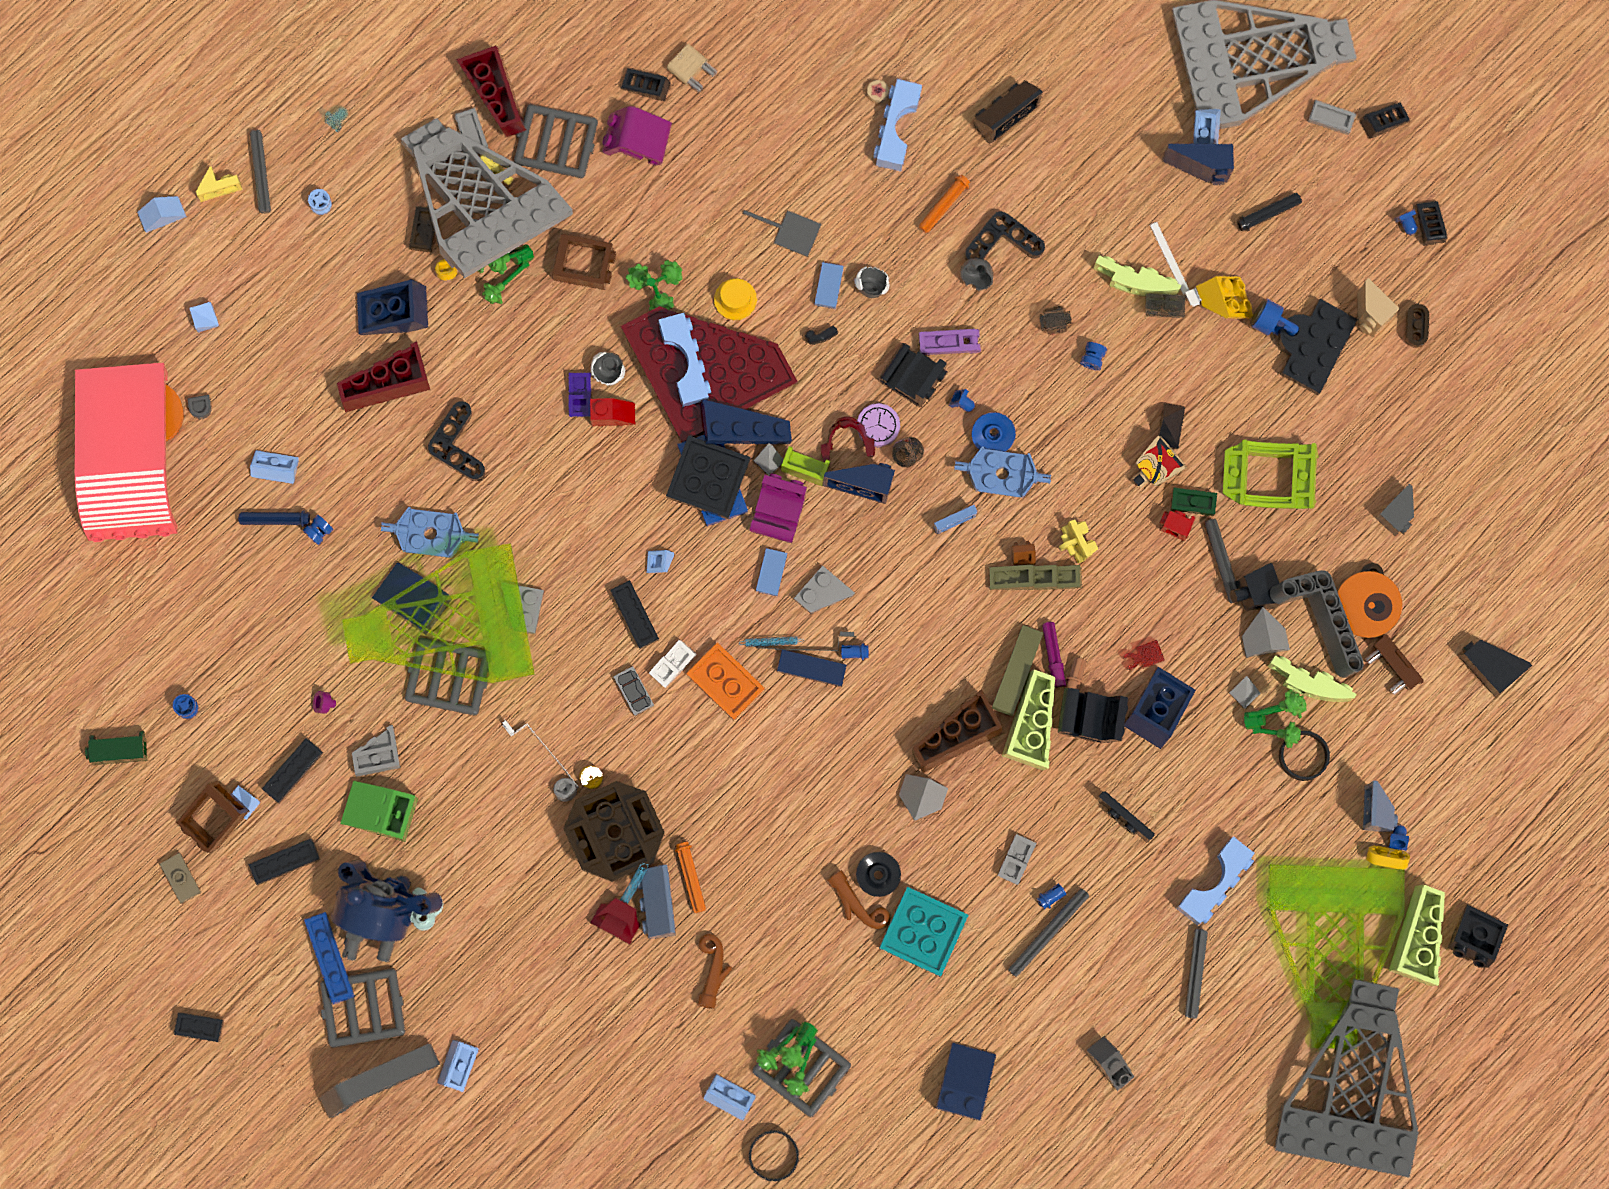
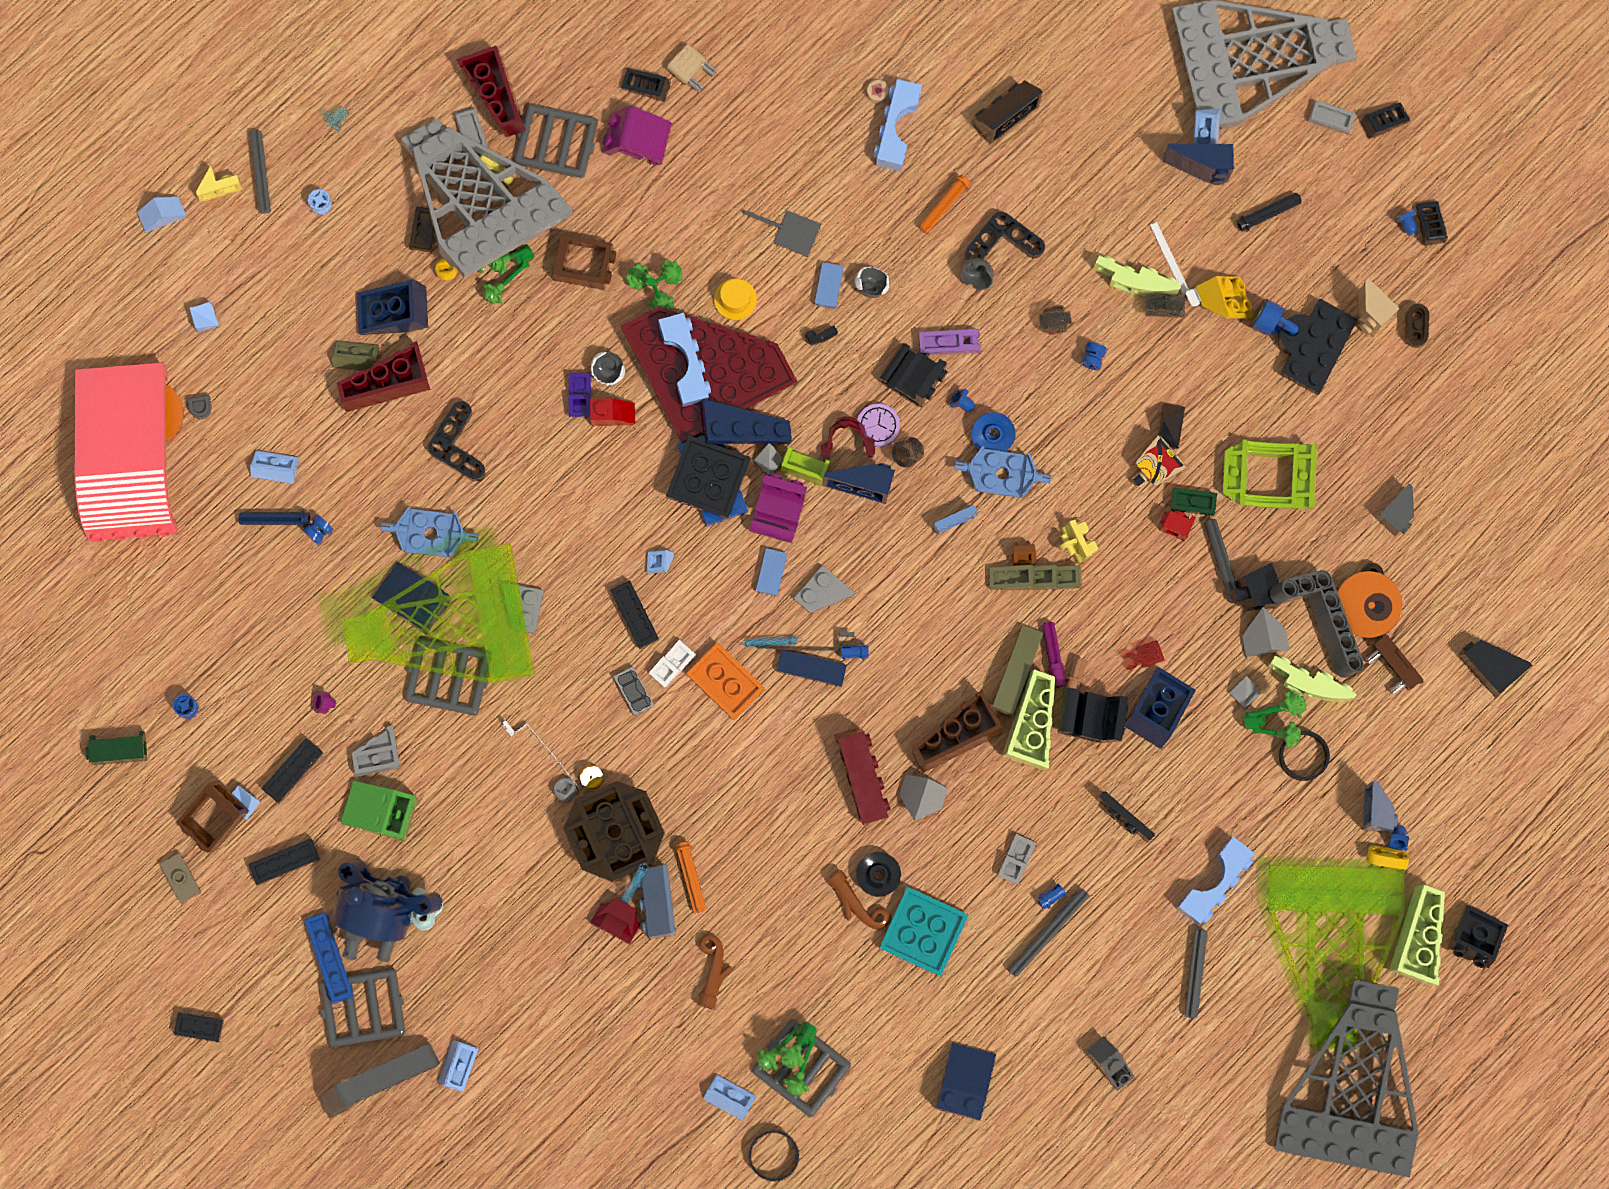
(354, 356): none -> olive slope
(862, 775): none -> dark red wedge

